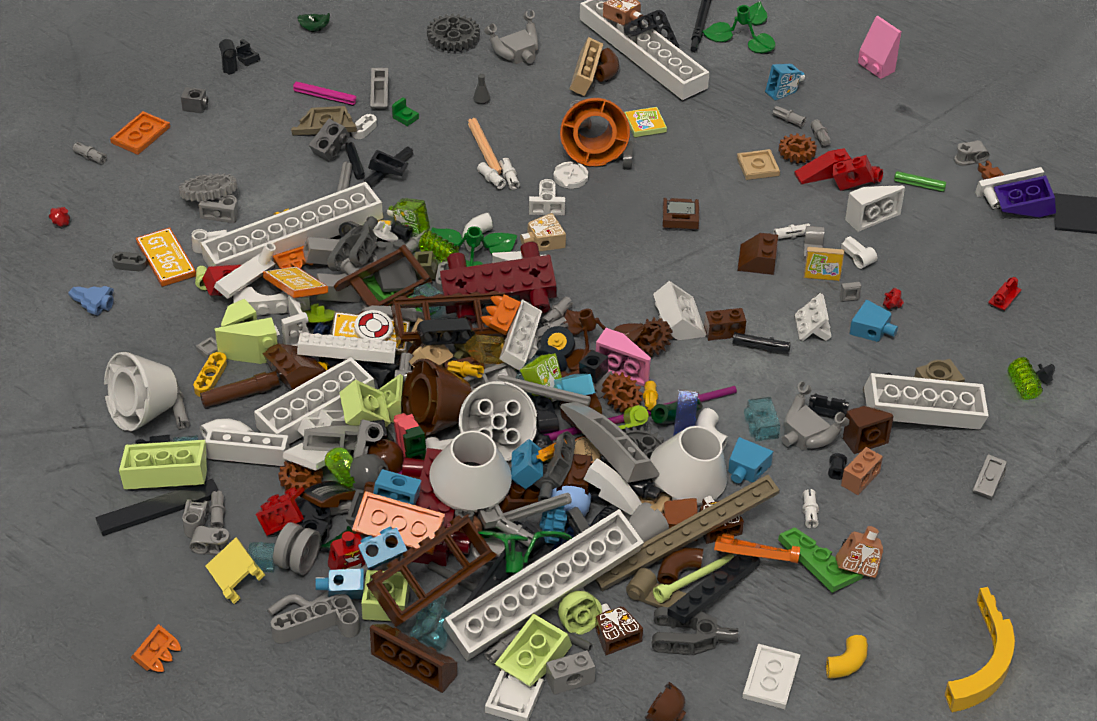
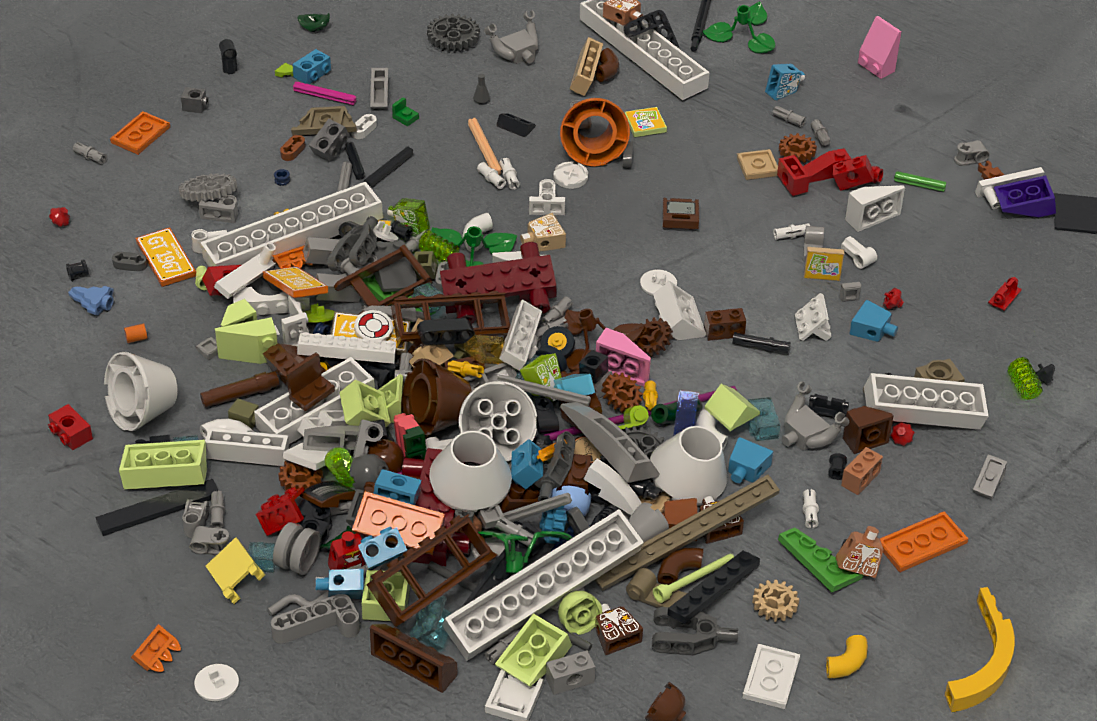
(70, 427): none -> red brick
(77, 269): none -> black bush
(135, 333): none -> orange piece
(179, 410): light grey pin -> none
(216, 682): none -> white piece
(221, 363): yellow beam -> none
(243, 412): none -> olive brick
(246, 54): black slope -> none
(282, 177): none -> dark blue bush
(284, 69): none -> lime tile
(292, 148): none -> dark orange beam
(307, 384): none -> reddish brown bracket
(311, 67): none -> dark azure brick
(386, 163): black slope -> none
(502, 313): orange plate -> none
(515, 124): none -> black slope
(655, 279): none -> white piece
(728, 544): orange plate -> none
(730, 407): none -> yellowish green slope
(758, 254): reddish brown slope -> none
(775, 600): none -> tan gear
(793, 175): none -> red brick
(902, 434): none -> red piece
(922, 541): none -> orange tile

